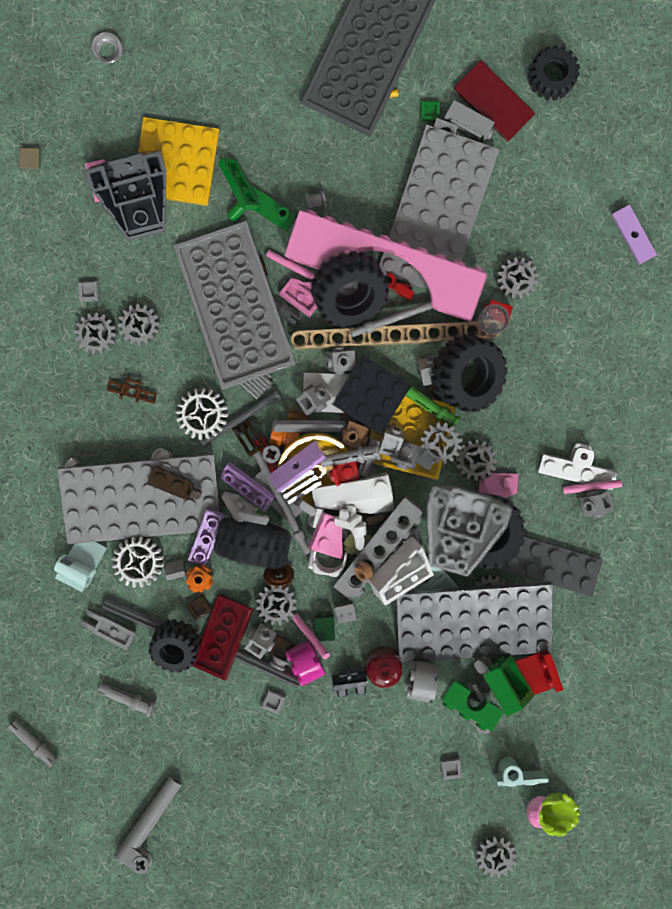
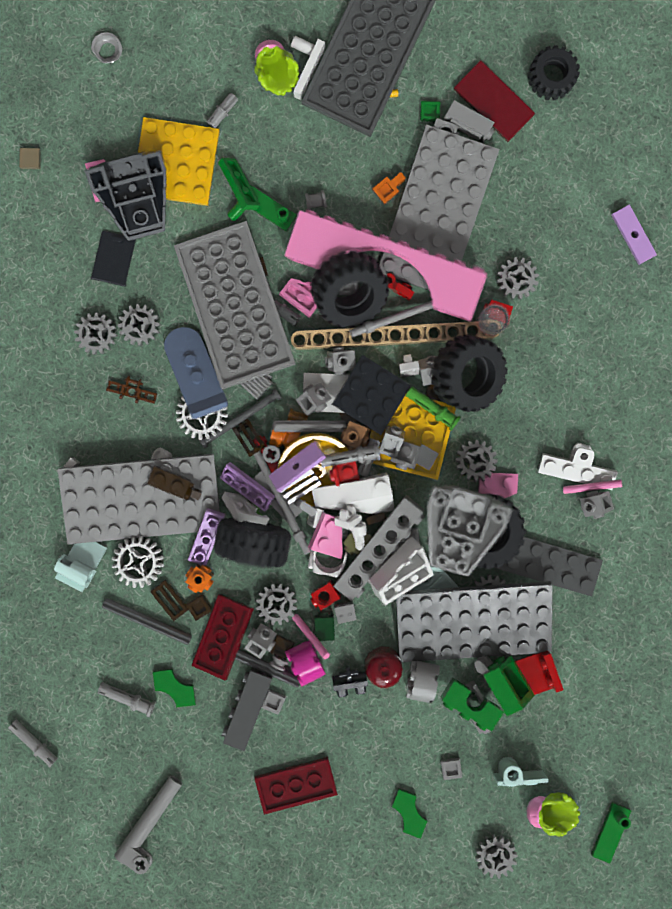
(88, 291): light grey tile -> none
(110, 630): light grey hinge -> none
(113, 259): none -> black container
(160, 587): none -> dark brown tile
(175, 569): light grey tile -> none
(177, 634): black tyre -> none
(181, 693): none -> green tile
(194, 372): none -> sand blue piece
(222, 110): none -> light grey axle
(247, 709): none -> dark grey brick
(275, 67): none -> lime hair
(287, 576): reddish brown gear -> none
(289, 264): bright pink bar -> none
(296, 785): none -> dark red tile
(315, 52): none -> white piece
(327, 587): none -> red brick
(363, 571): medium nougat plate -> none
(387, 188): none -> orange plate
(405, 804): none -> green tile
(408, 368): none -> white tile
(453, 440): light grey gear -> none
(611, 832): none -> green piece

